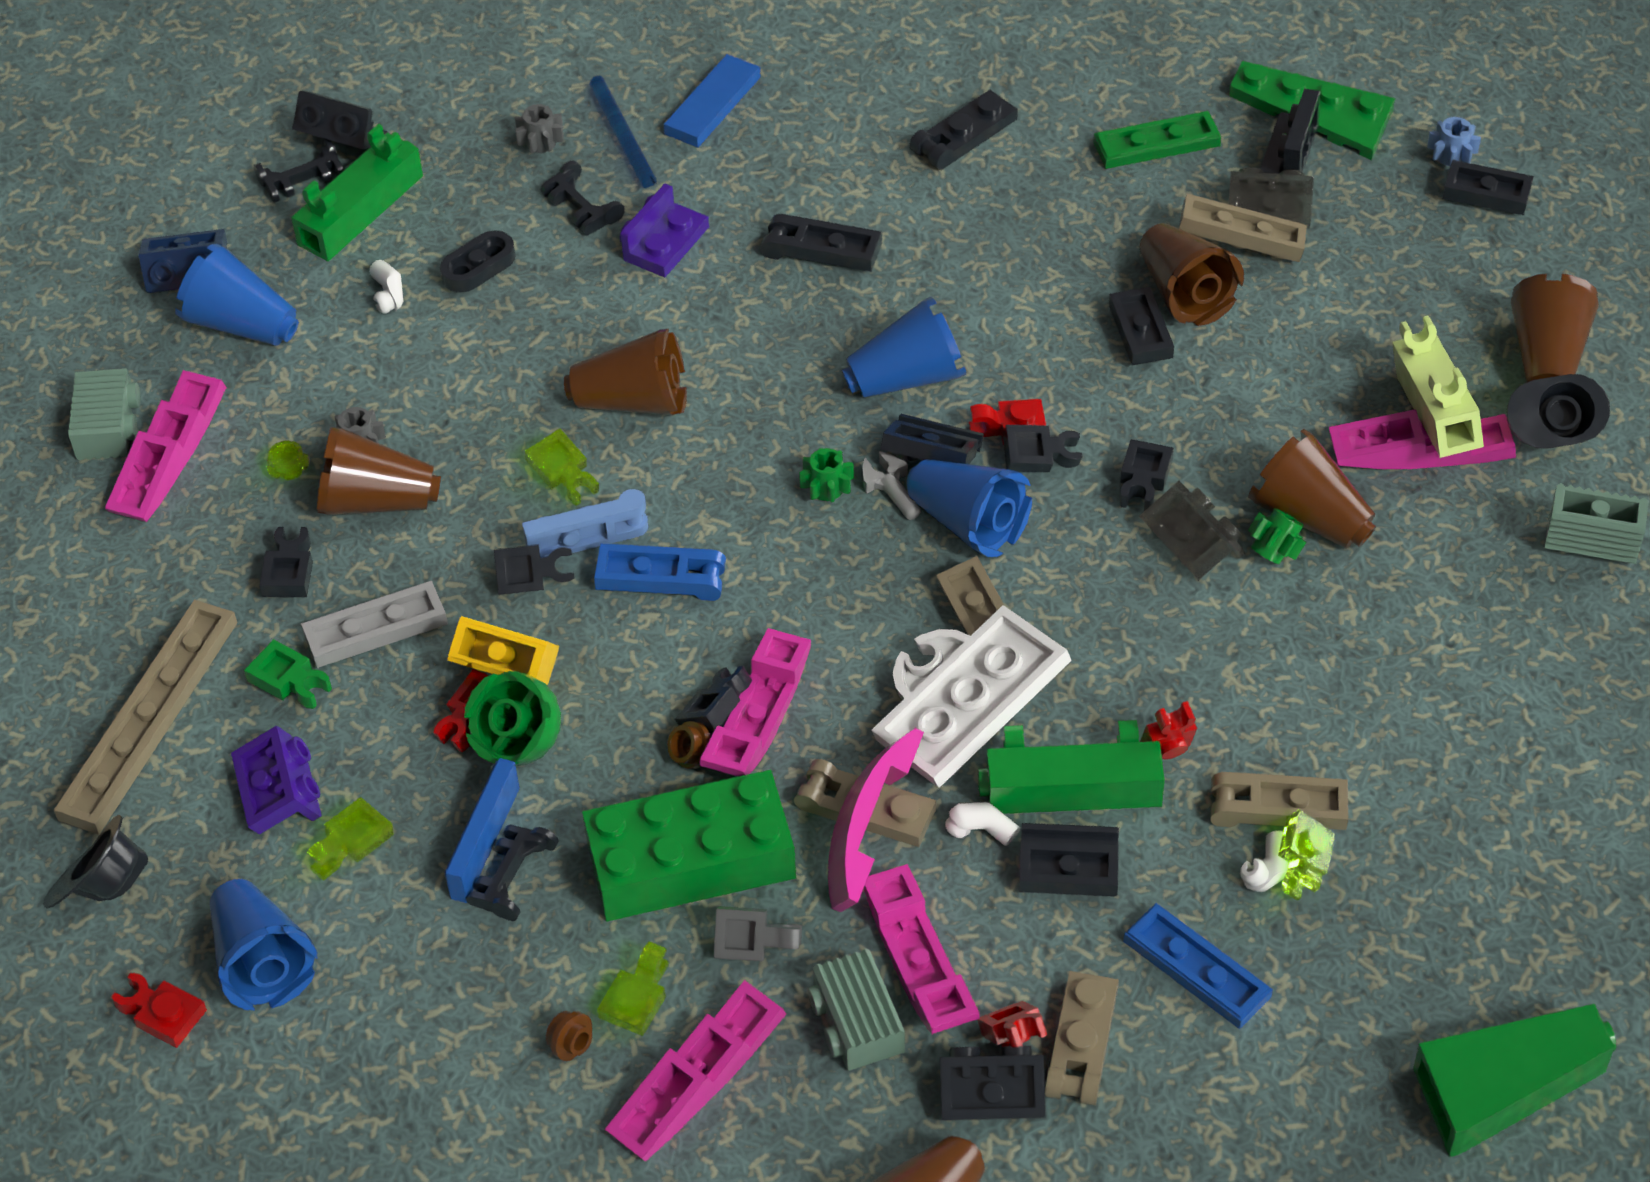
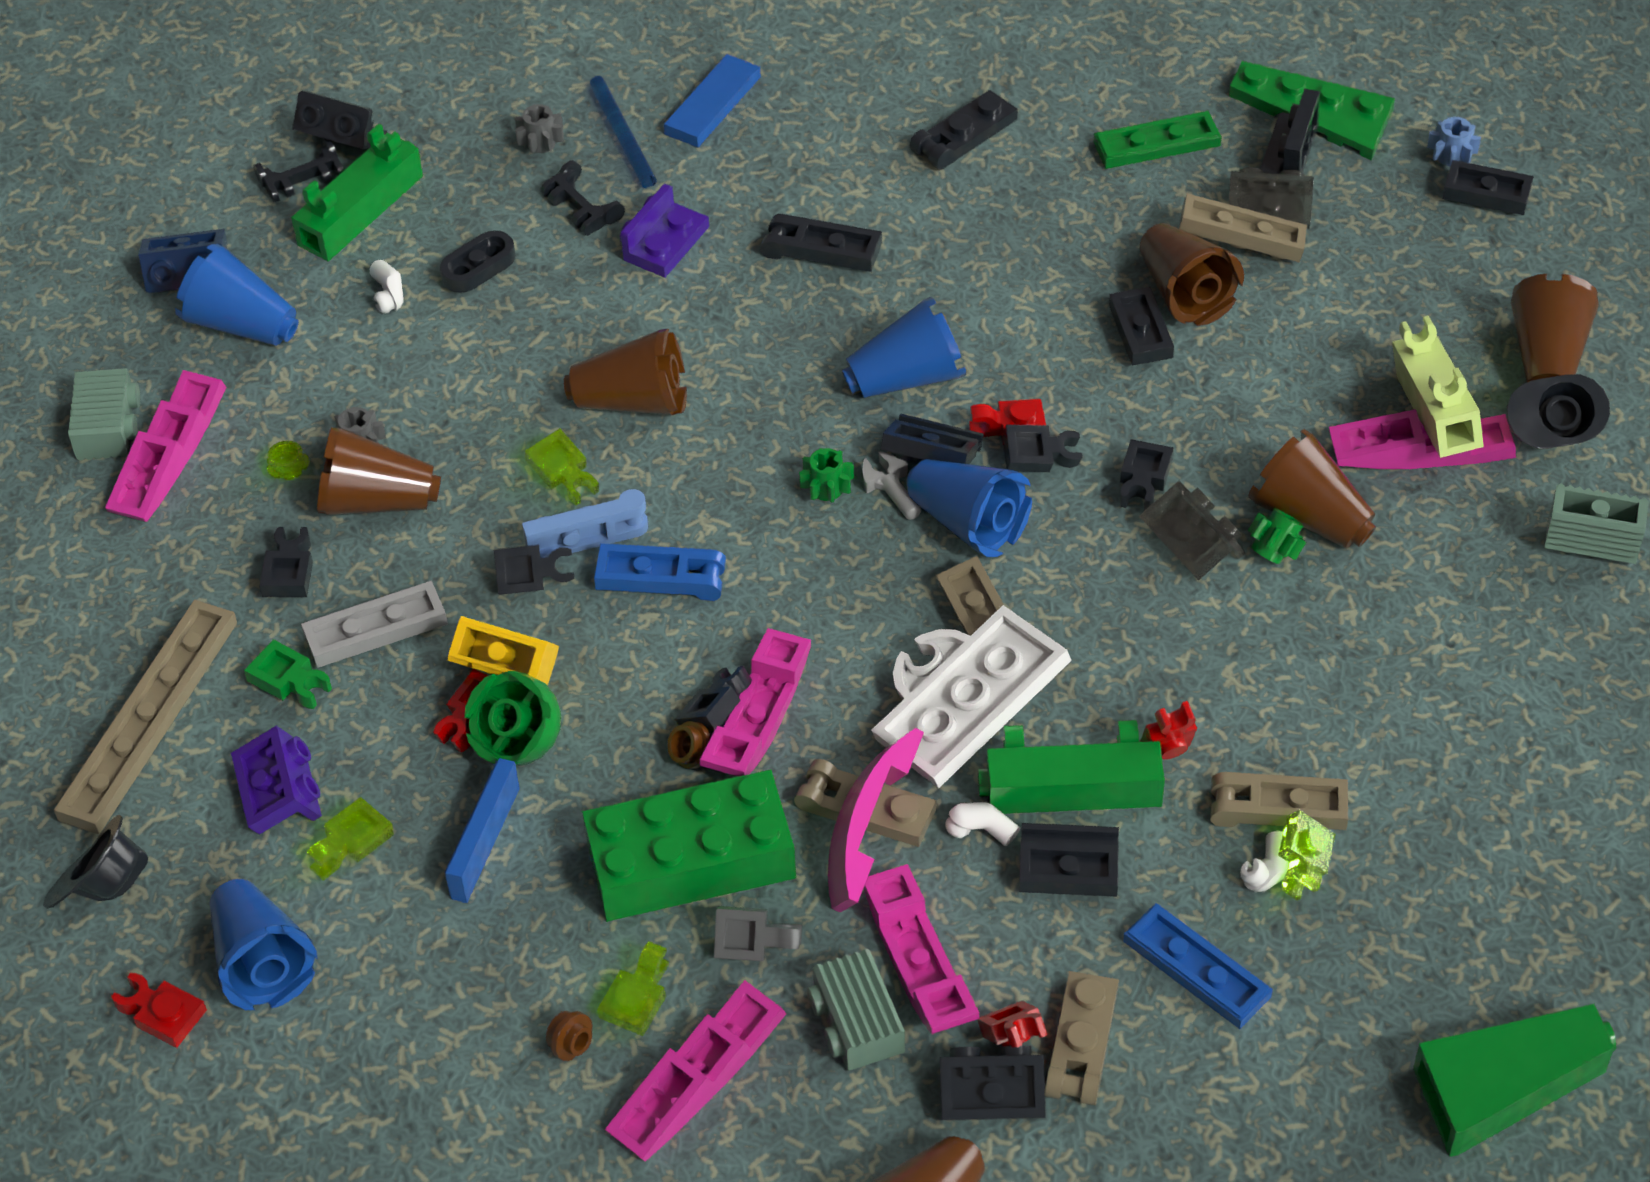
(518, 844): black piece -> none

